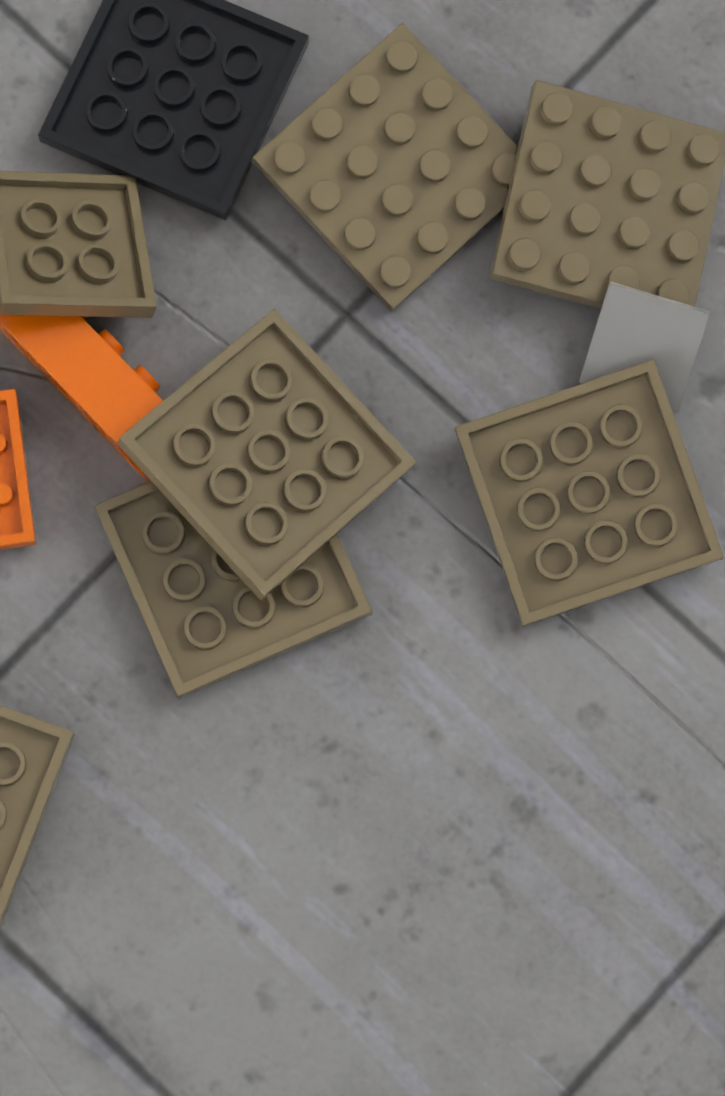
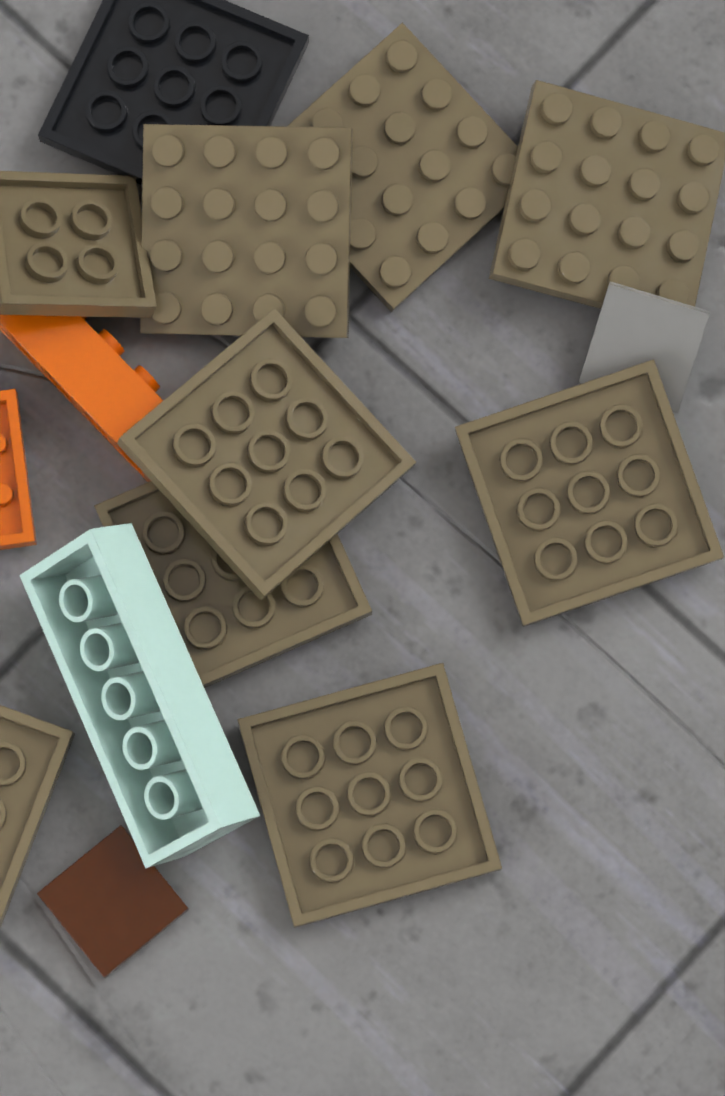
(112, 902): none -> reddish brown tile
(138, 694): none -> light aqua brick
(247, 227): none -> dark tan plate
(369, 795): none -> dark tan plate

